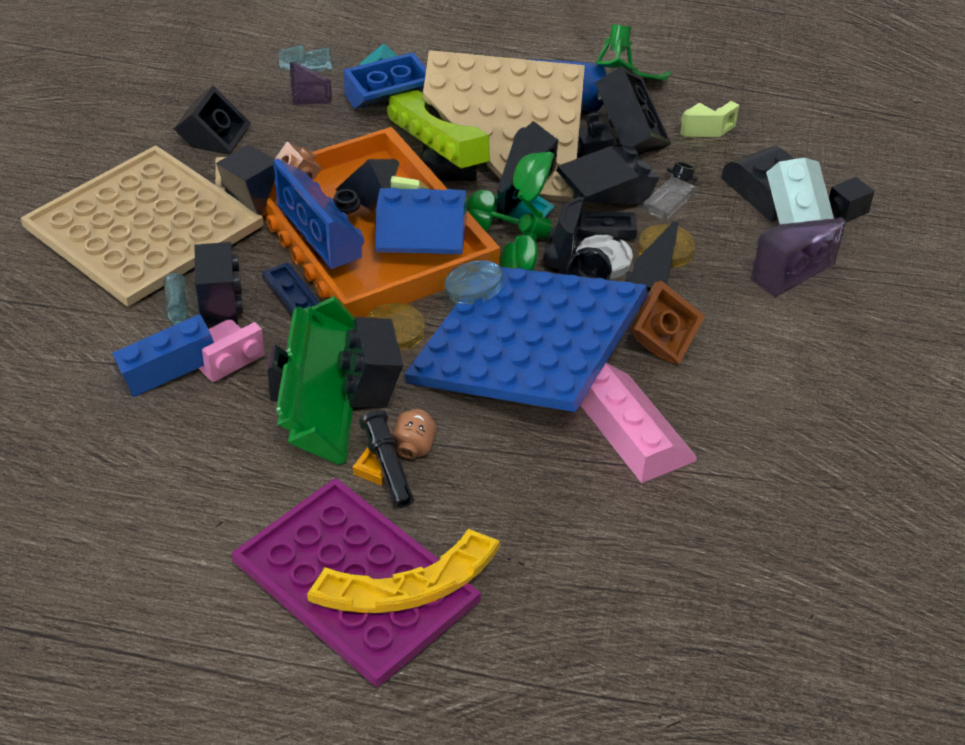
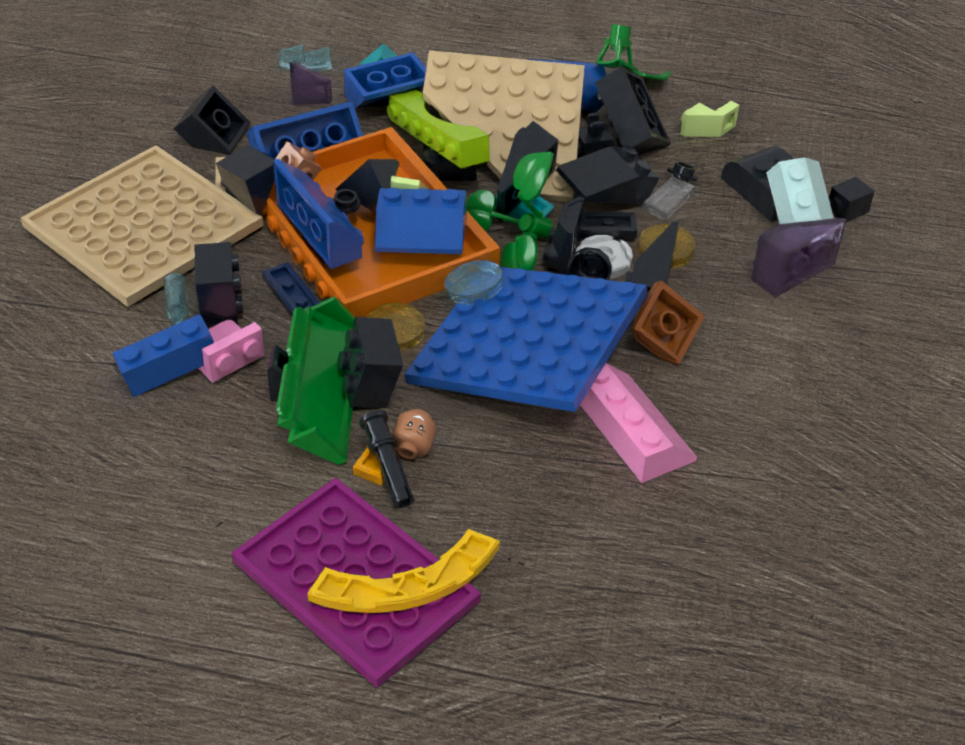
(308, 130): none -> blue slope

